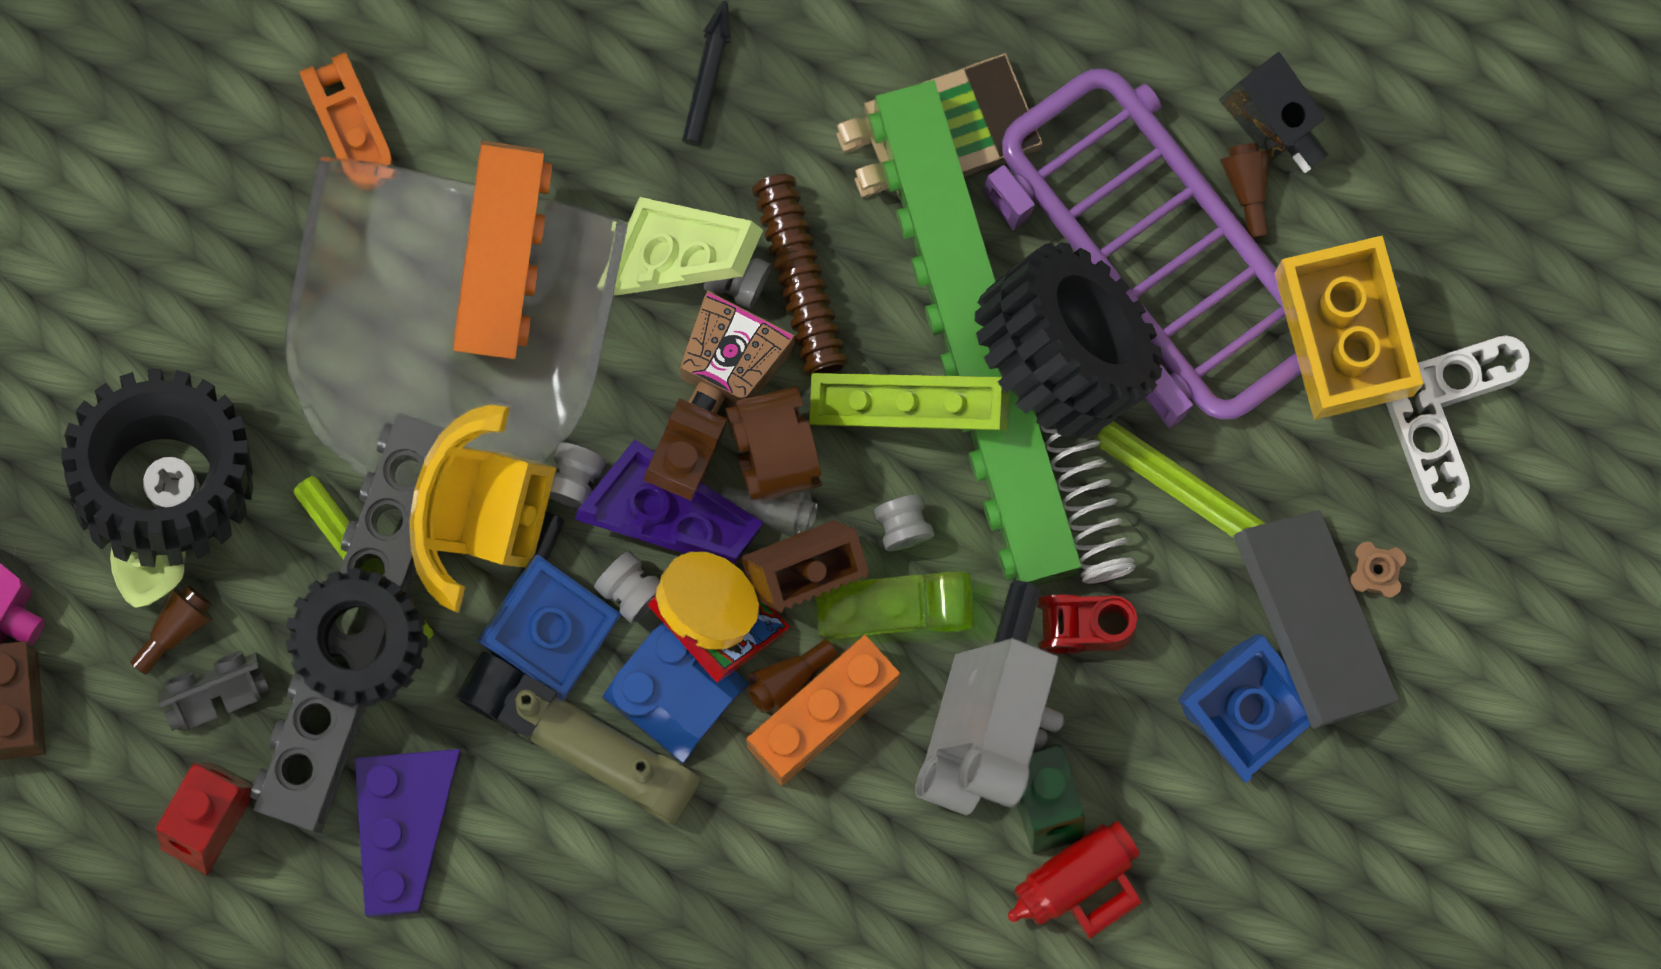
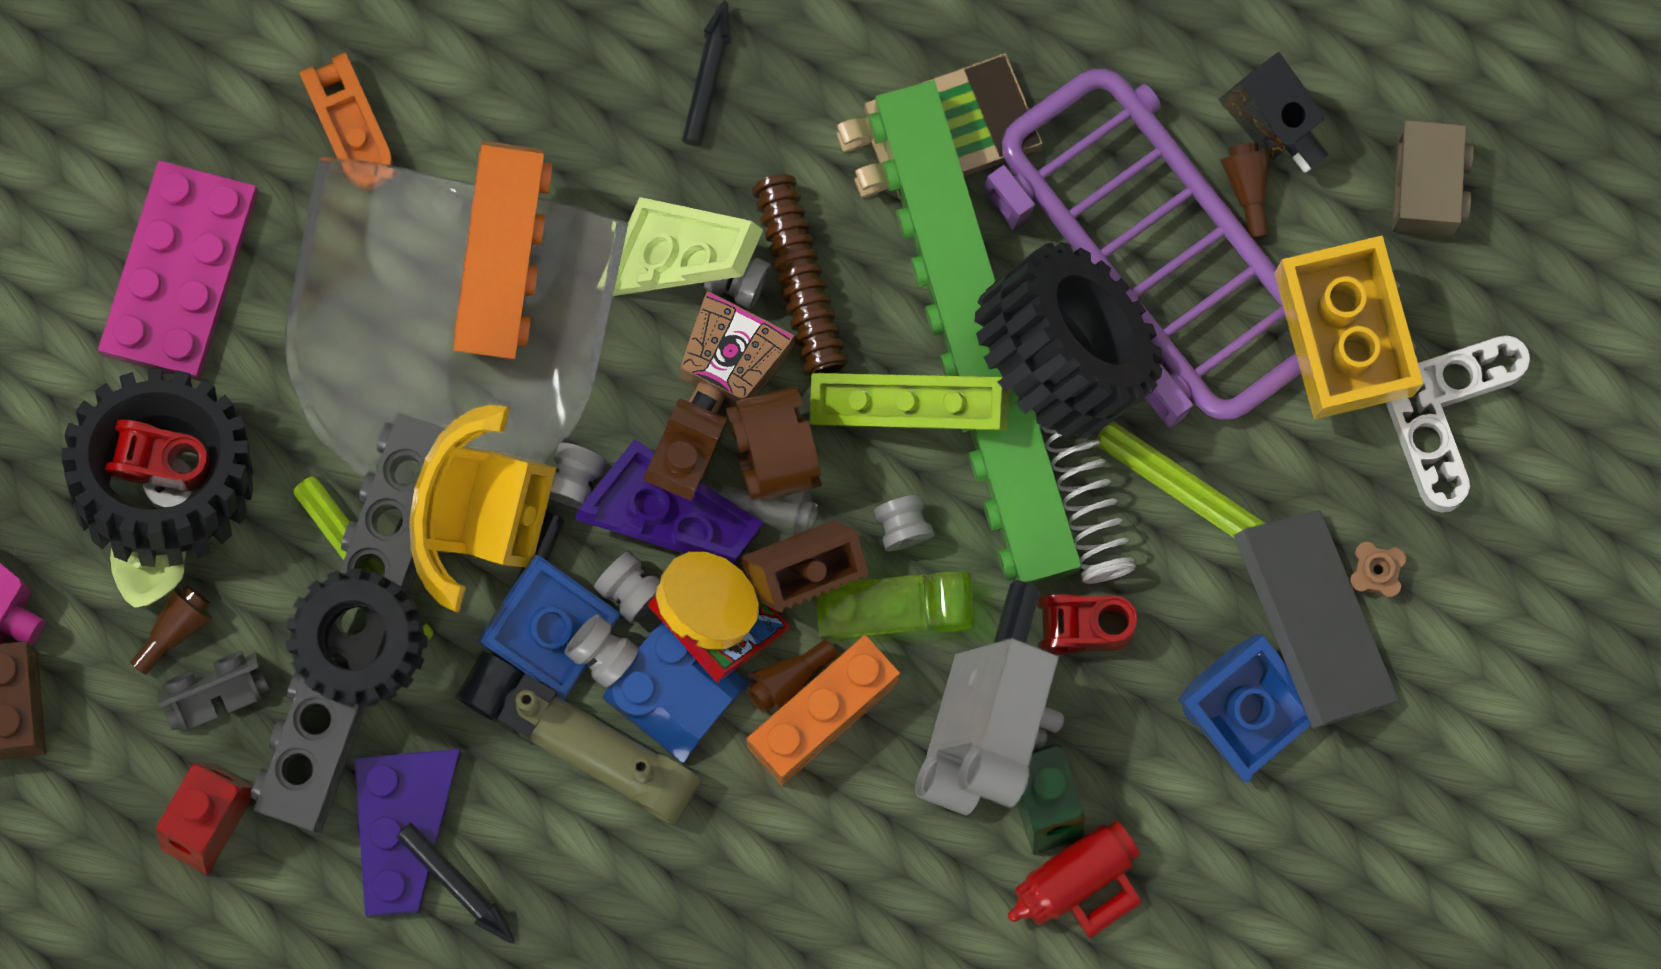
(147, 455): none -> red piece
(178, 270): none -> dark pink plate
(486, 914): none -> black piece
(601, 651): none -> light grey wheel
(1430, 179): none -> dark tan brick

